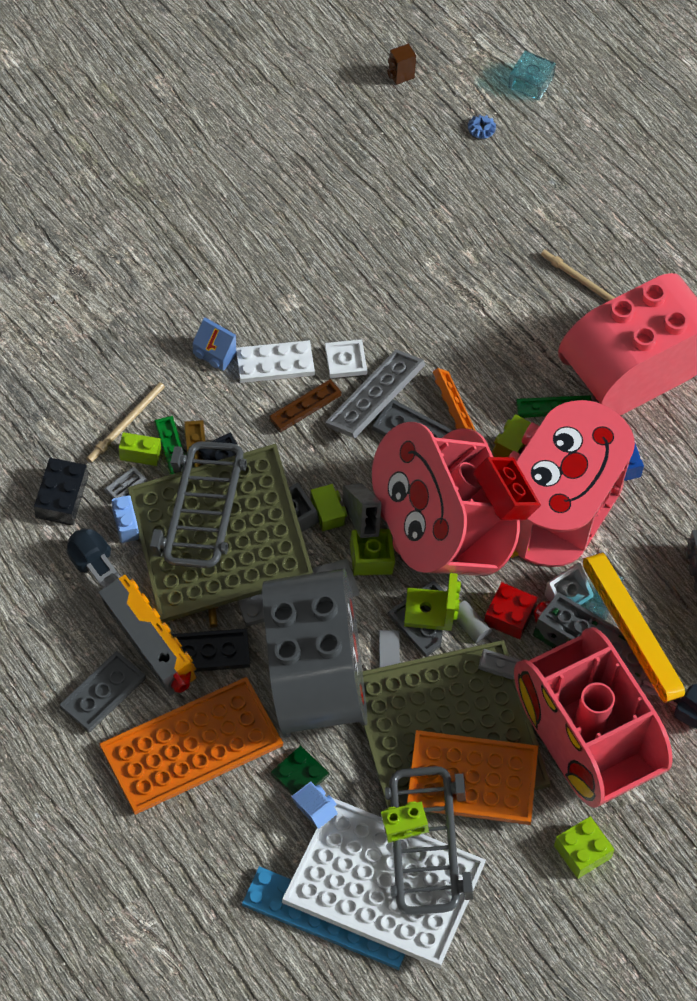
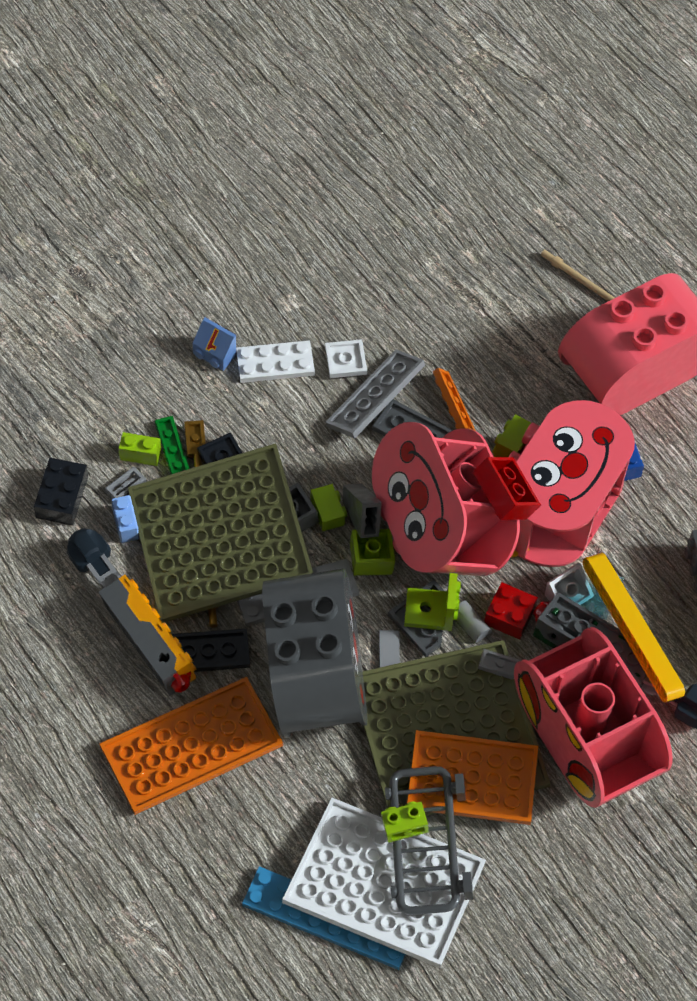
(102, 446): tan bar -> none
(102, 691): dark grey plate -> none
(177, 462): dark grey bar -> none
(299, 770): dark green plate -> none
(305, 405): reddish brown plate -> none
(315, 804): light blue brick -> none
(402, 64): reddish brown brick -> none
(476, 130): medium blue gear -> none
(532, 75): clear light blue brick -> none
(542, 406): green tile -> none
(584, 847): lime brick -> none

